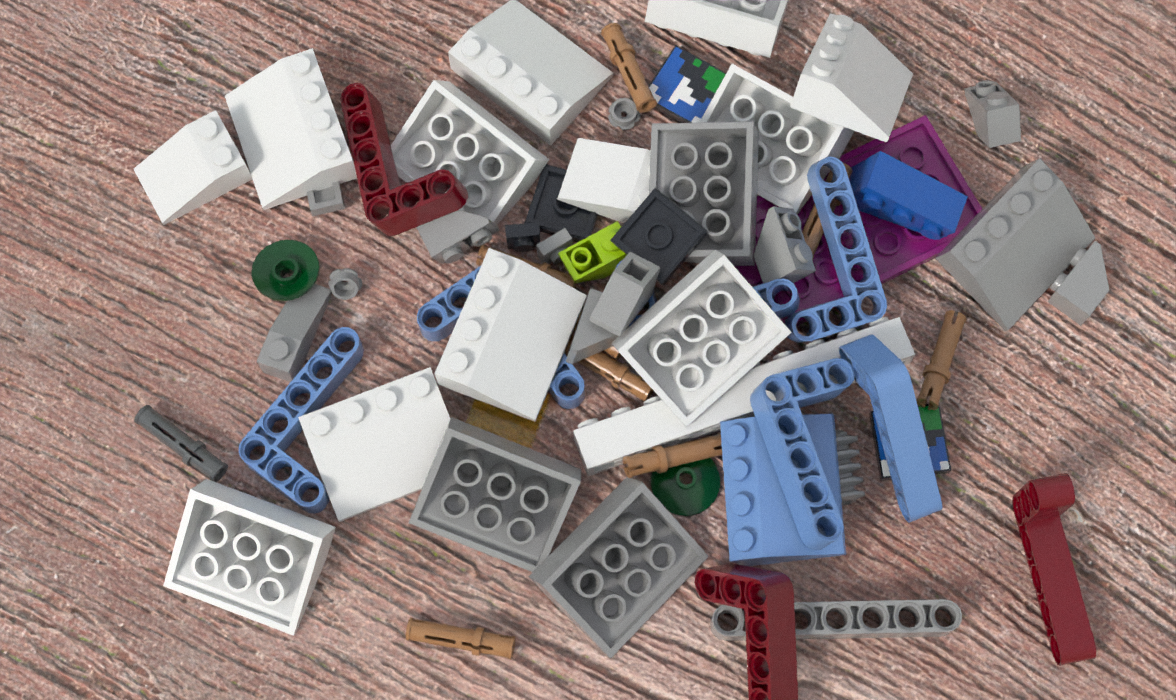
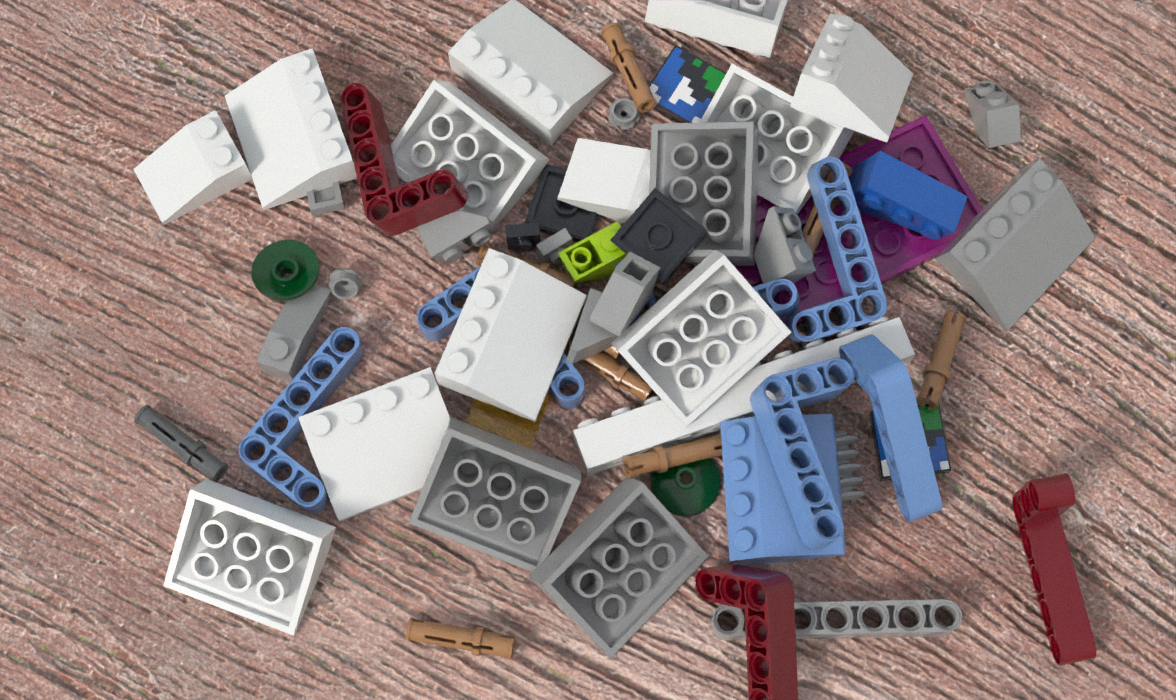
(1083, 287): light grey slope -> none

